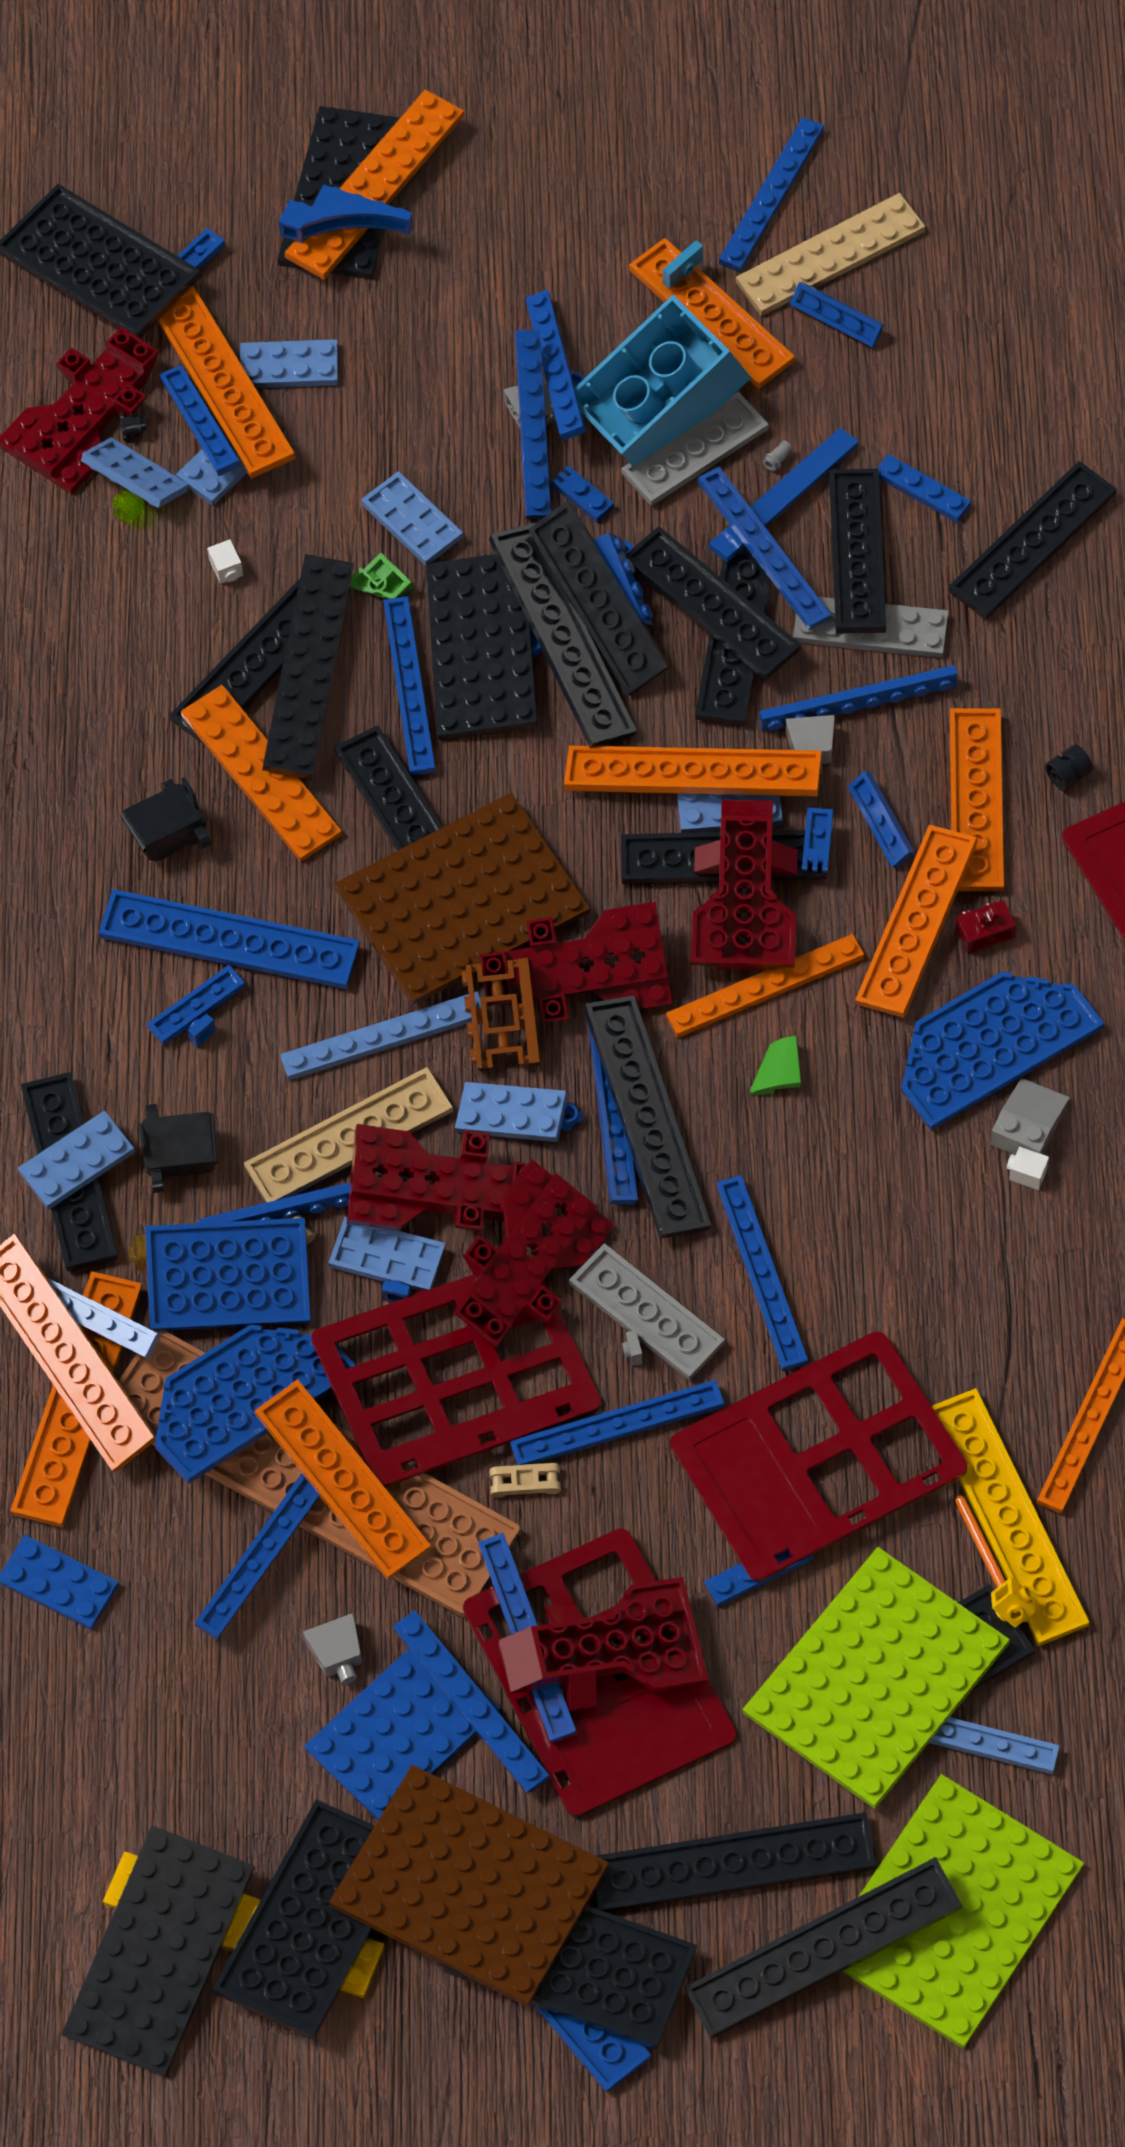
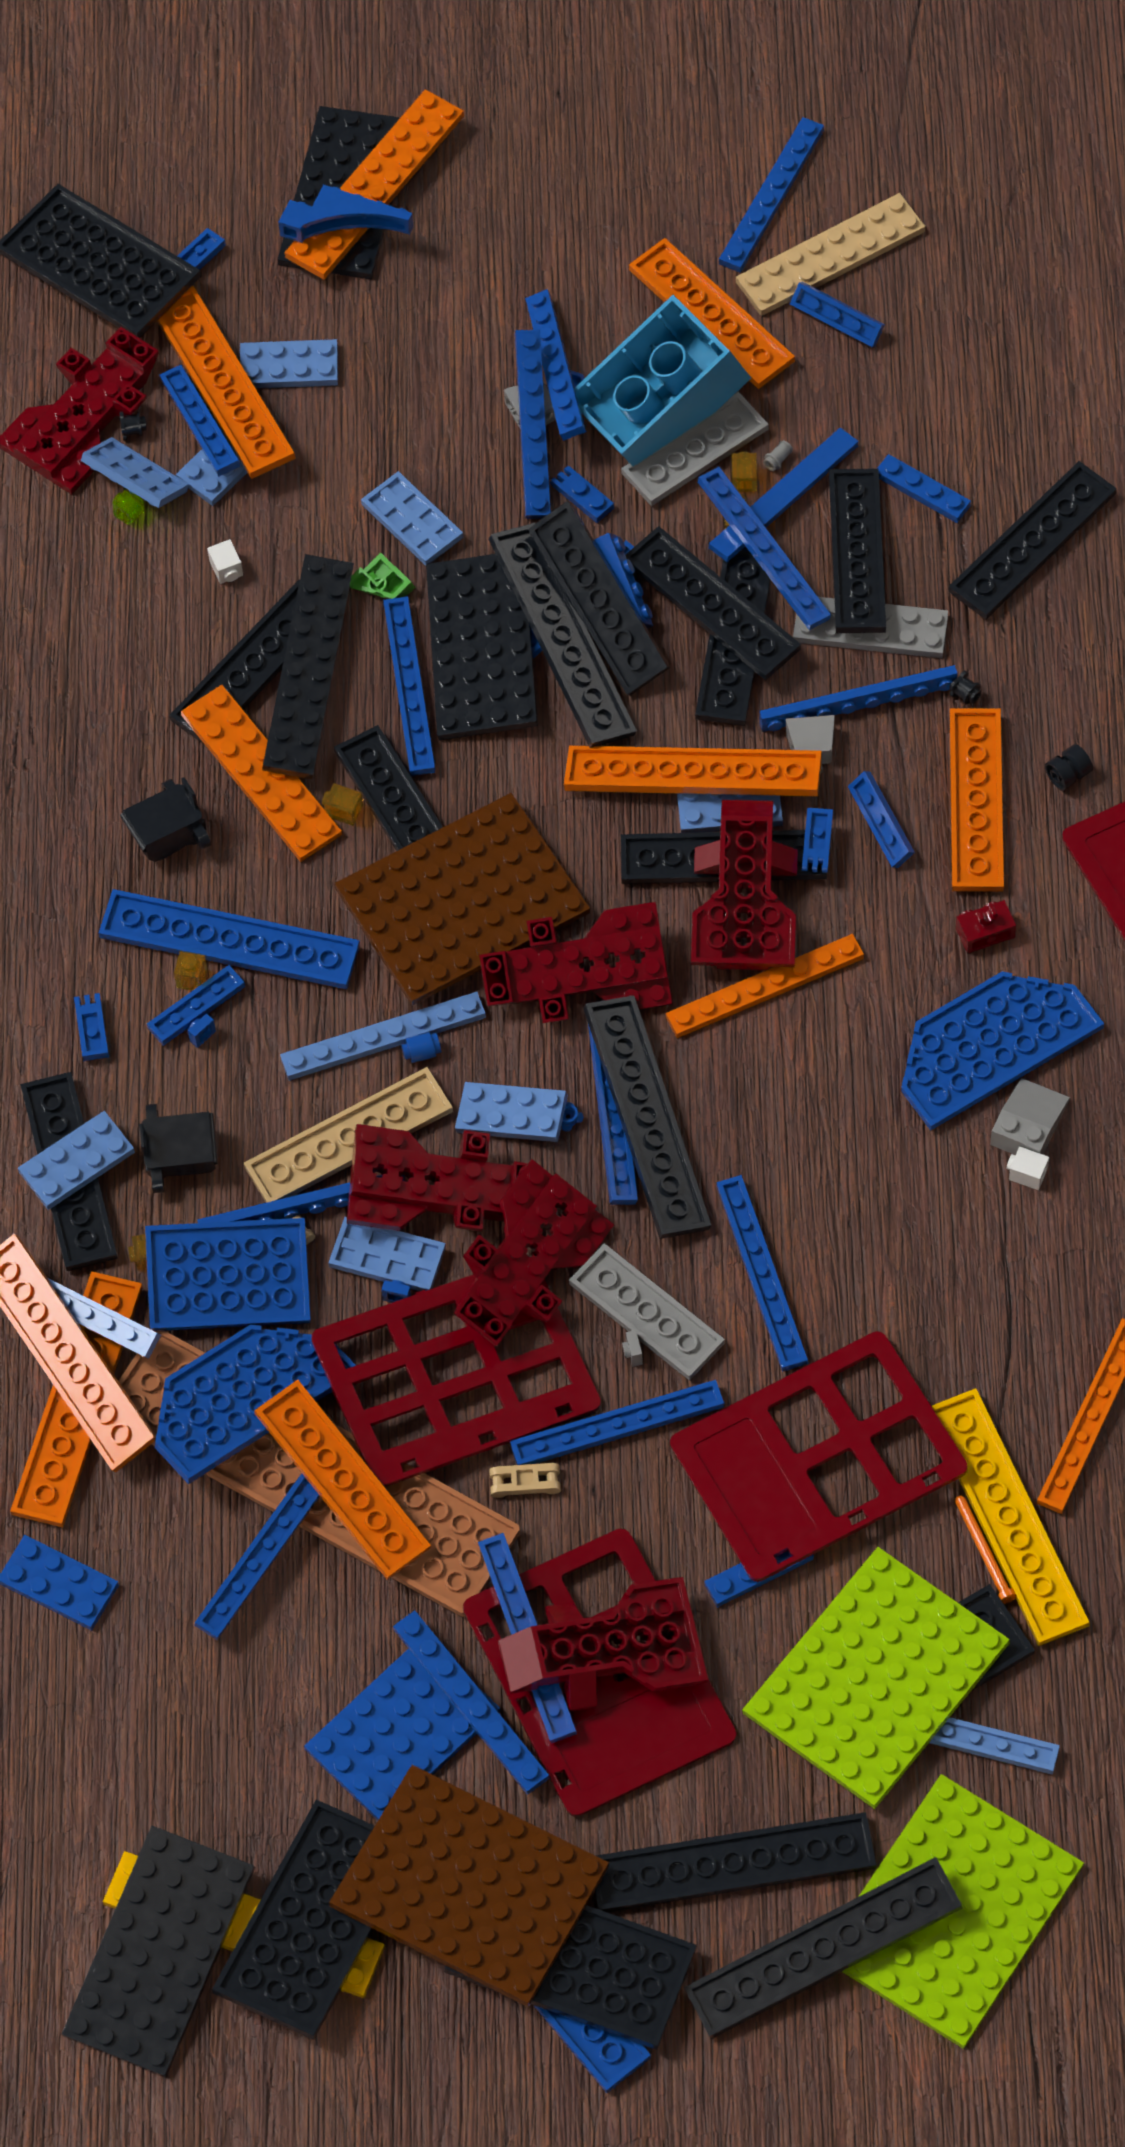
(91, 1028): none -> blue hinge
(190, 970): none -> clear yellow brick
(335, 1647): light grey torso -> none
(343, 803): none -> clear yellow brick
(421, 1047): none -> blue brick
(520, 1011): dark orange fence -> none
(683, 264): dark azure plate -> none
(744, 471): none -> clear yellow brick
(778, 1068): bright green slope -> none
(916, 921): orange plate -> none
(965, 688): none -> black brick
(1013, 1602): yellow brick -> none

